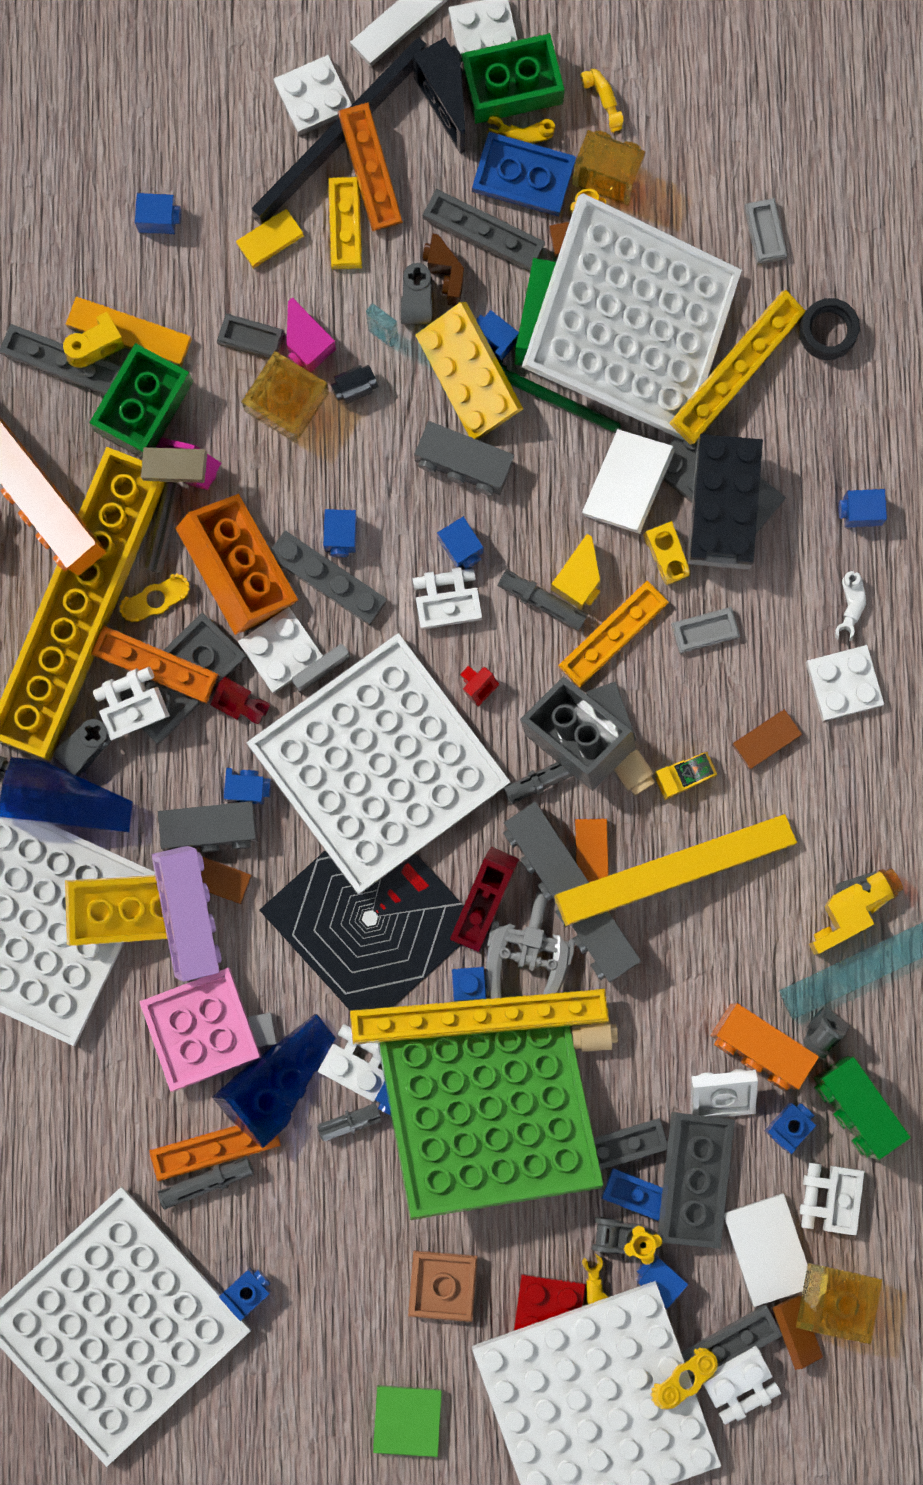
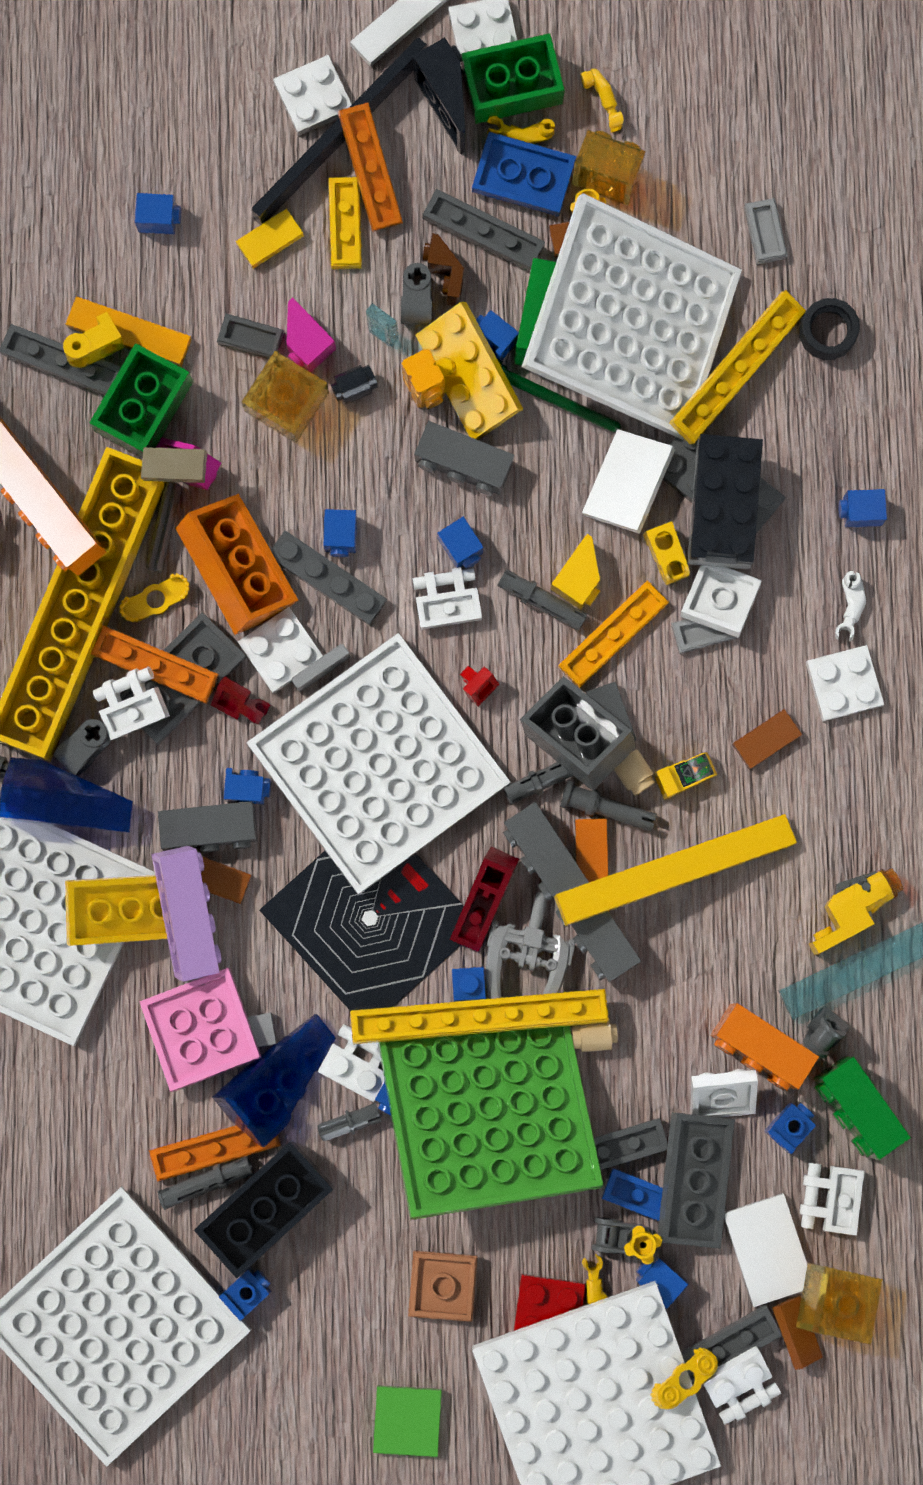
(264, 1209): none -> black brick
(423, 379): none -> light orange brick
(592, 803): none -> dark grey pin
(721, 599): none -> white plate

